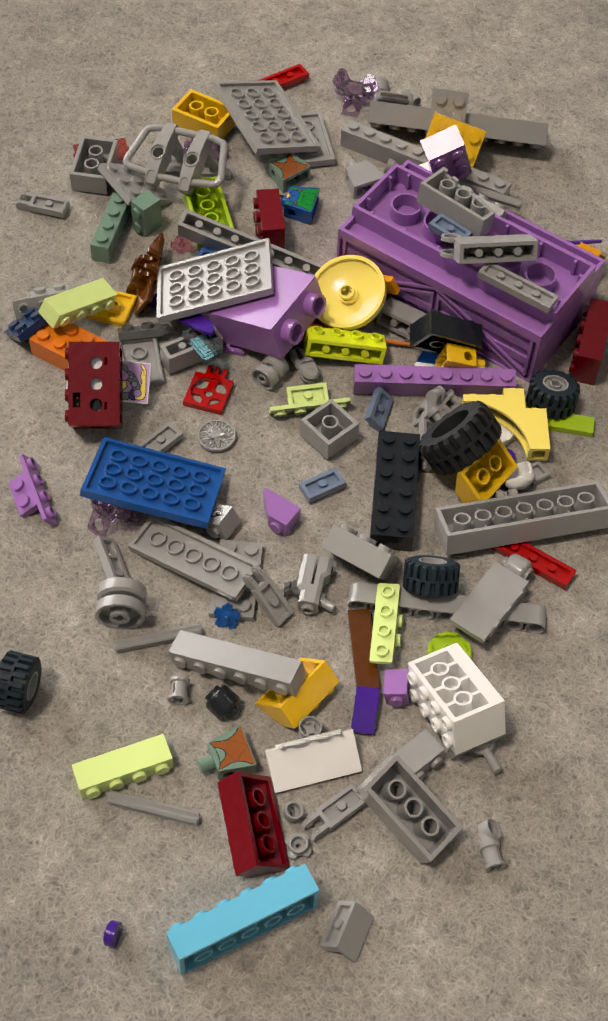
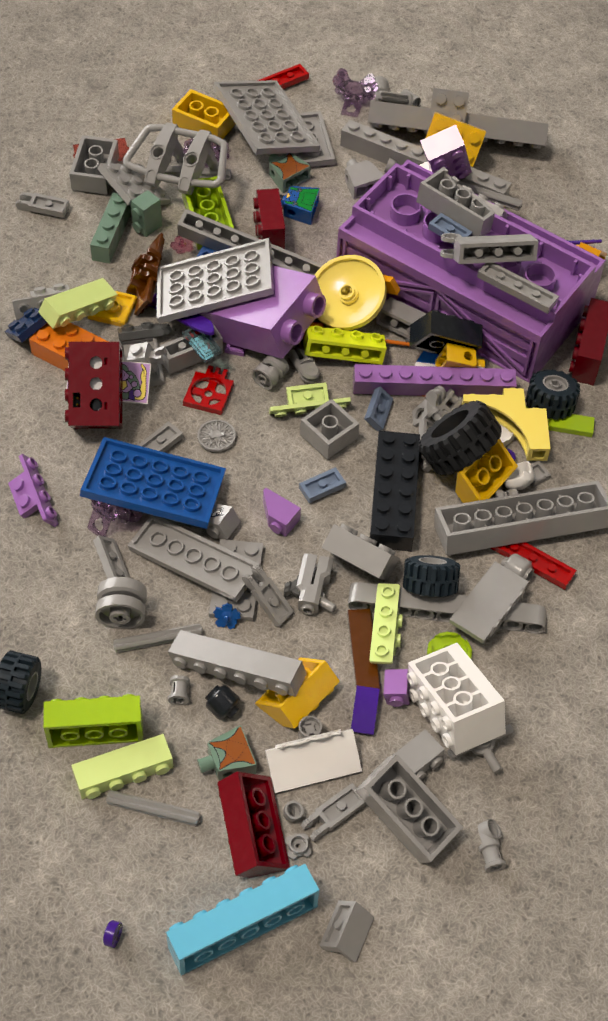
(93, 721): none -> lime brick
(146, 354): none -> light grey brick

